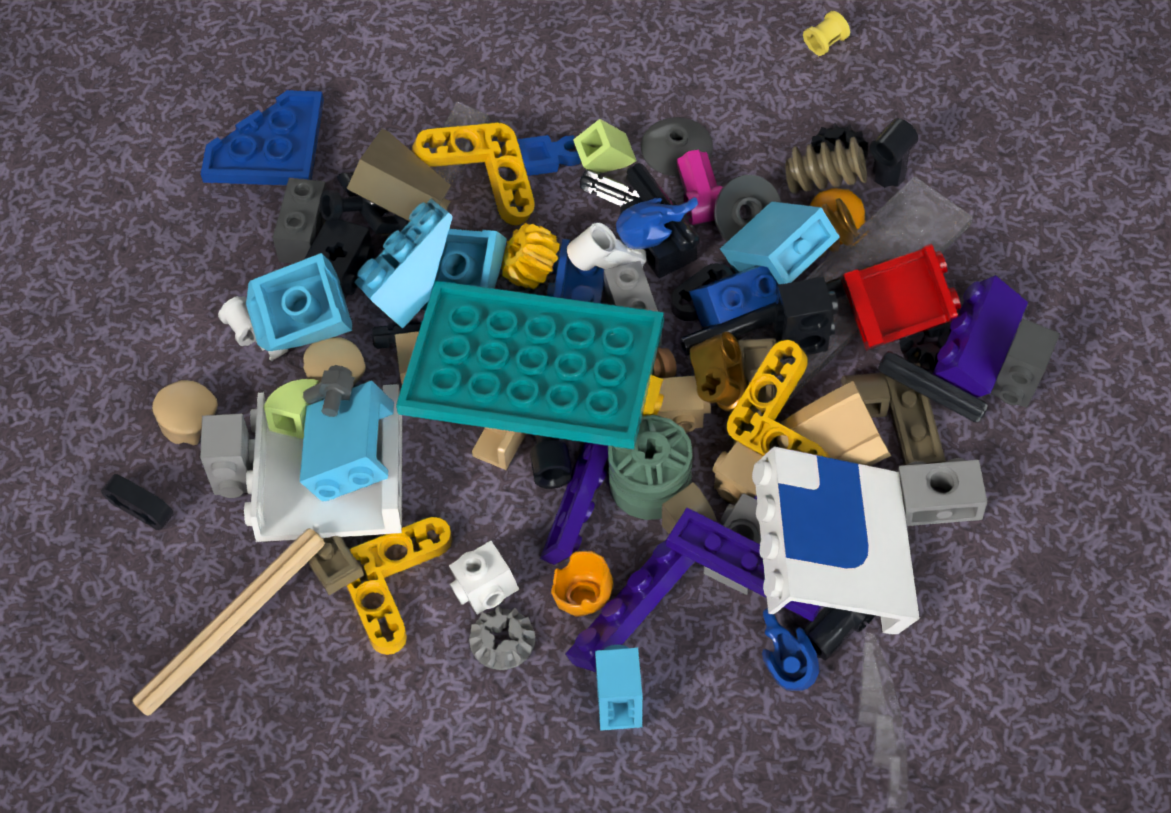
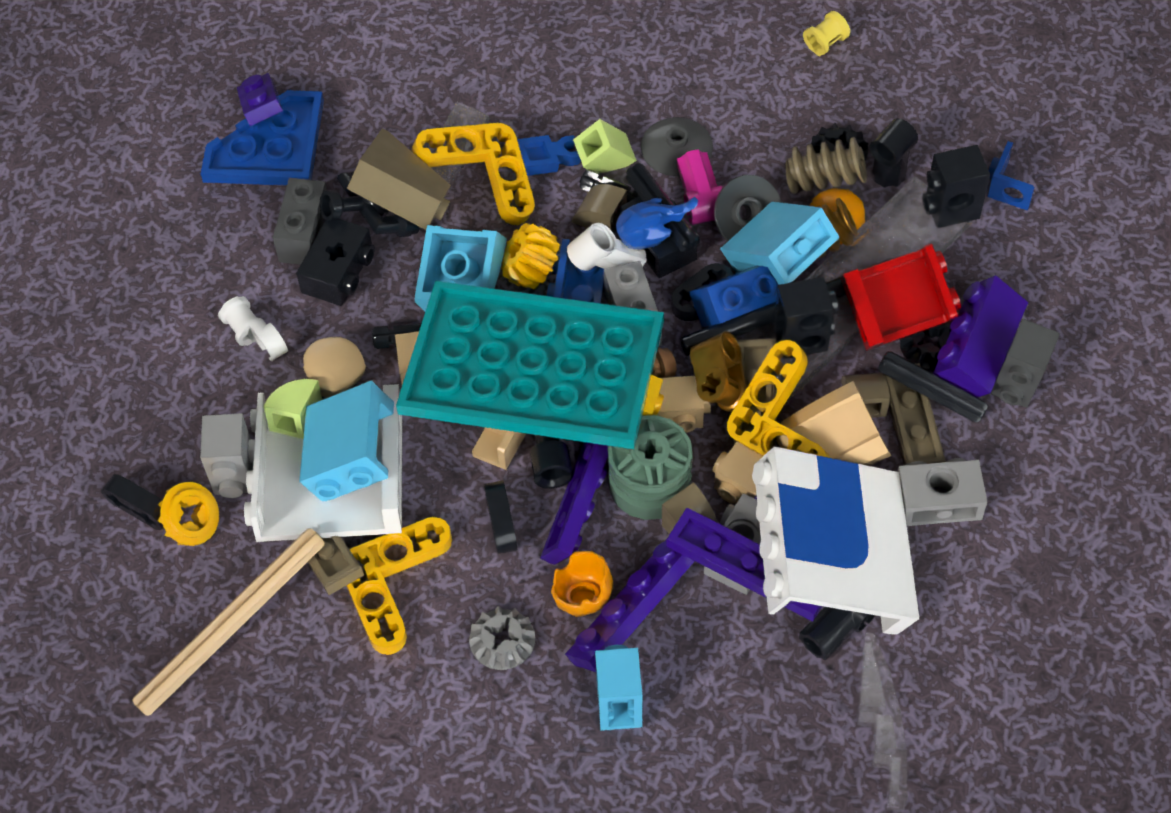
(181, 409): tan hair -> none
(204, 515): none -> yellow gear
(259, 98): none -> dark purple plate
(297, 305): medium azure slope -> none
(334, 387): dark grey piece -> none
(407, 267): medium azure slope -> none
(482, 578): white brick -> none
(500, 517): none -> black beam
(601, 206): none -> dark tan brick
(794, 660): blue piece -> none
(956, 186): none -> black brick
(1000, 182): none -> blue bracket

